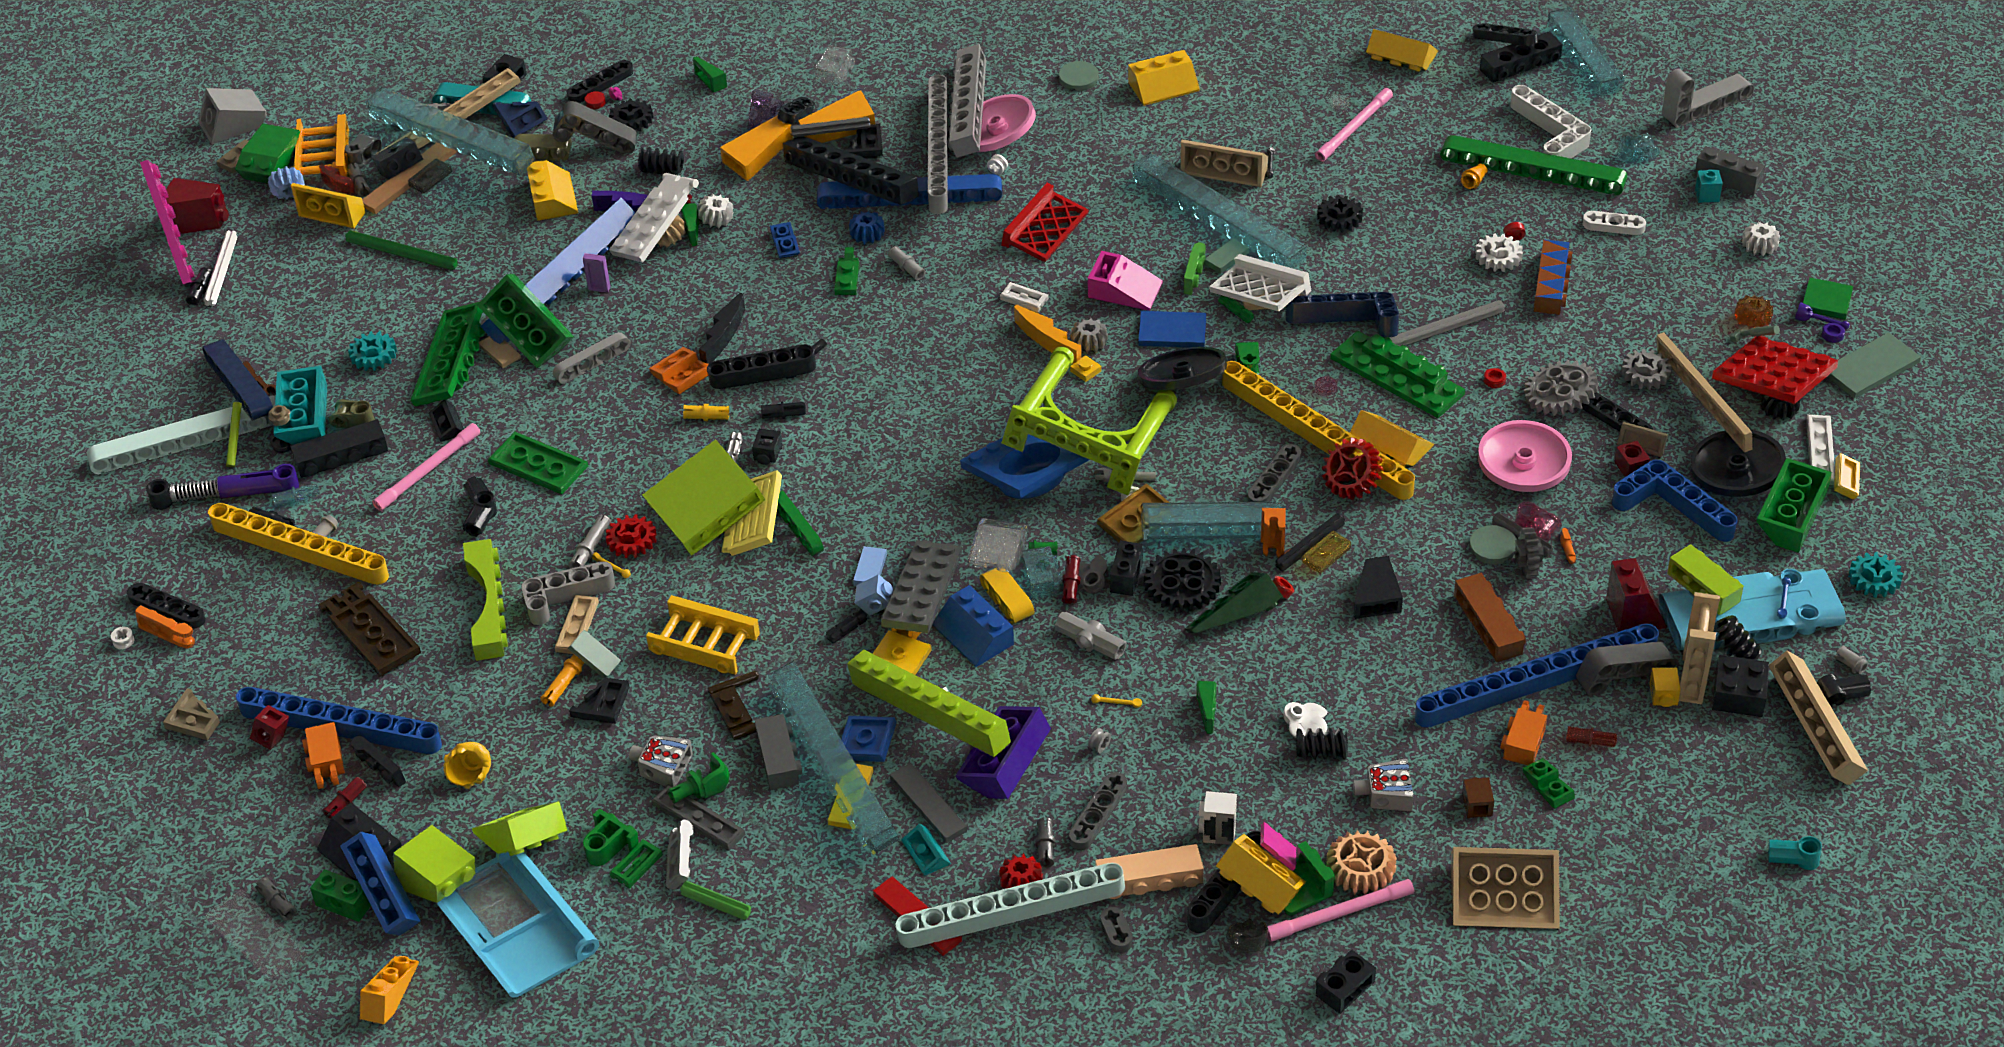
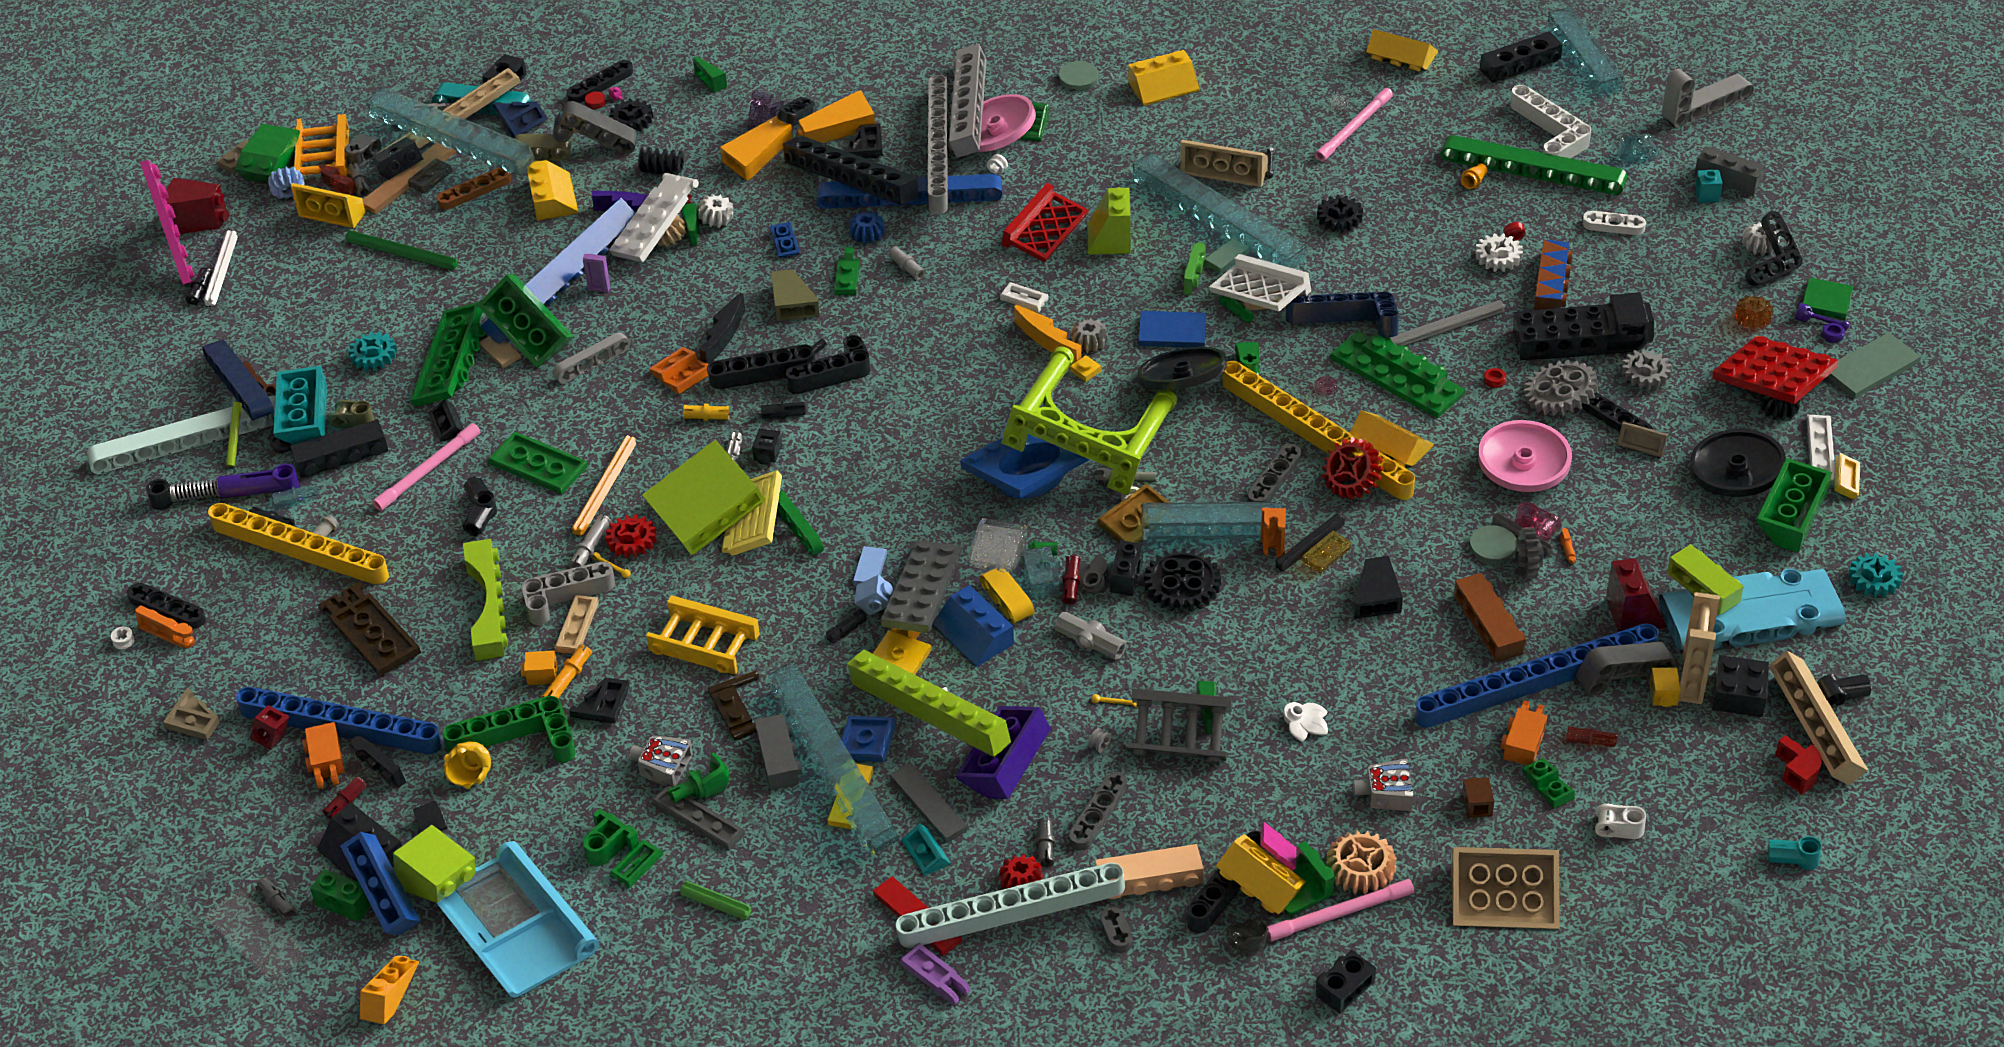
(230, 113): light grey slope -> none
(279, 415): dark tan plate -> none
(429, 815): none -> black slope
(447, 199): none -> dark orange beam
(516, 722): none -> green beam
(523, 829): lime slope -> none
(539, 667): none -> light orange brick
(594, 654): tile -> none
(603, 486): none -> light orange axle
(678, 854): light grey hinge -> none
(793, 297): none -> olive slope
(830, 127): dark grey axle -> none
(831, 370): none -> black beam
(834, 65): clear brick -> none
(934, 973): none -> medium lavender hinge
(1039, 124): none -> green slope
(1110, 224): none -> lime slope
(1122, 282): dark pink slope -> none
(1169, 702): none -> dark grey fence
(1218, 817): brick -> none
(1248, 596): dark green wedge -> none
(1283, 586): red tile -> none
(1321, 743): black piece -> none
(1505, 34): black beam -> none
(1585, 330): none -> black brick
(1621, 822): none -> white piece
(1630, 457): dark red brick -> none
(1679, 492): blue beam -> none
(1705, 393): tan tile -> none
(1736, 639): black piece -> none
(1758, 331): sand green piece -> none
(1782, 253): none -> black beam
(1782, 612): blue hinge -> none
(1802, 764): none -> red brick
(1852, 660): light grey pin -> none

